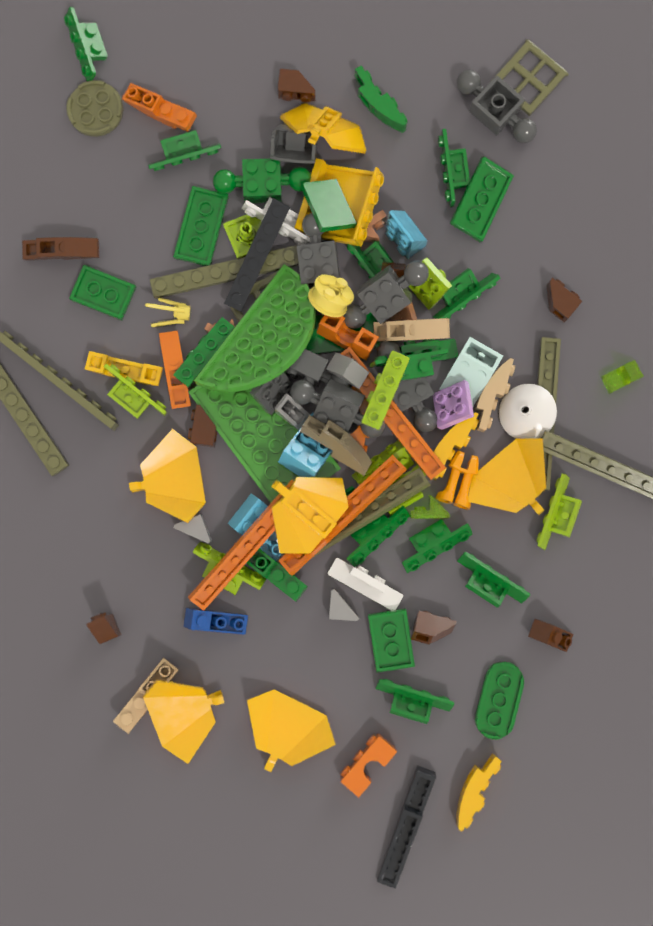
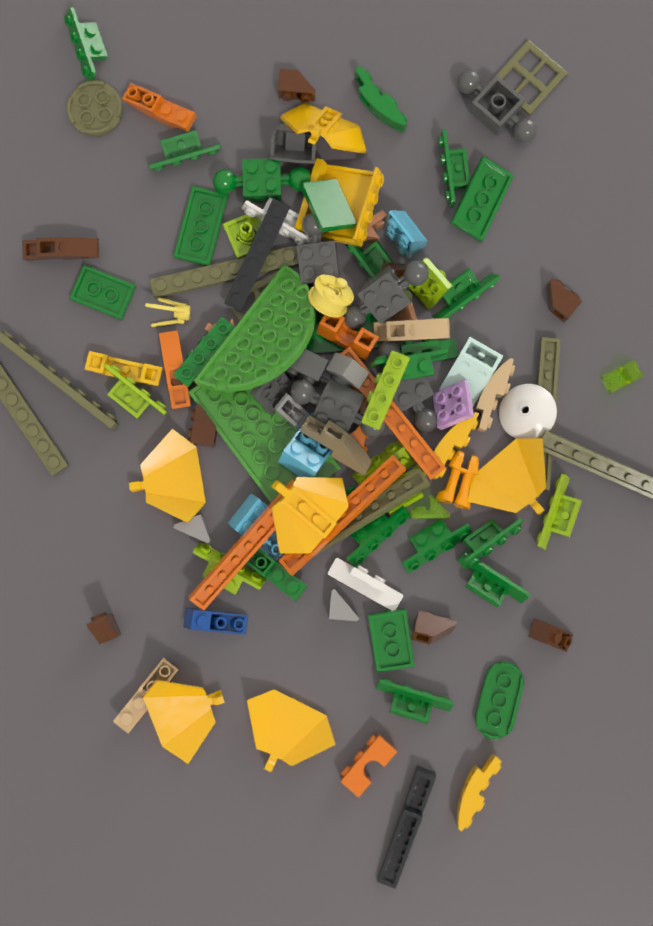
(486, 538): none -> green bracket

